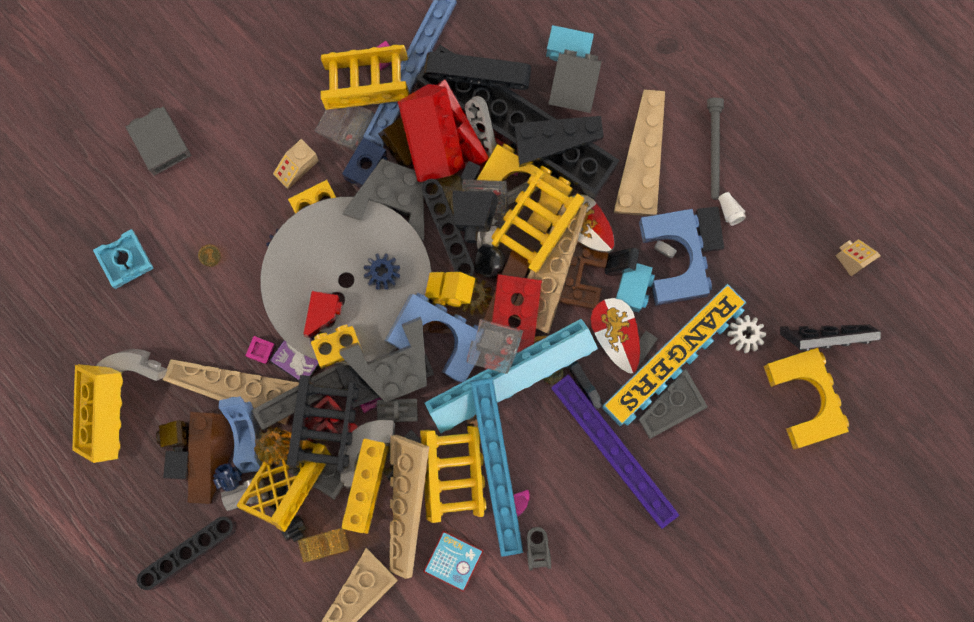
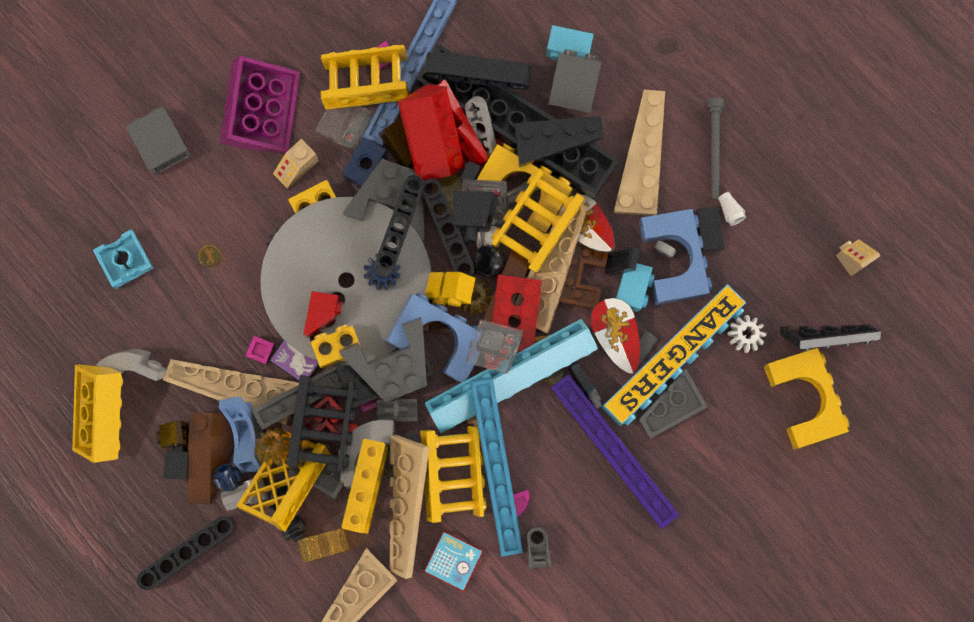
(259, 106): none -> magenta slope
(395, 234): none -> black beam

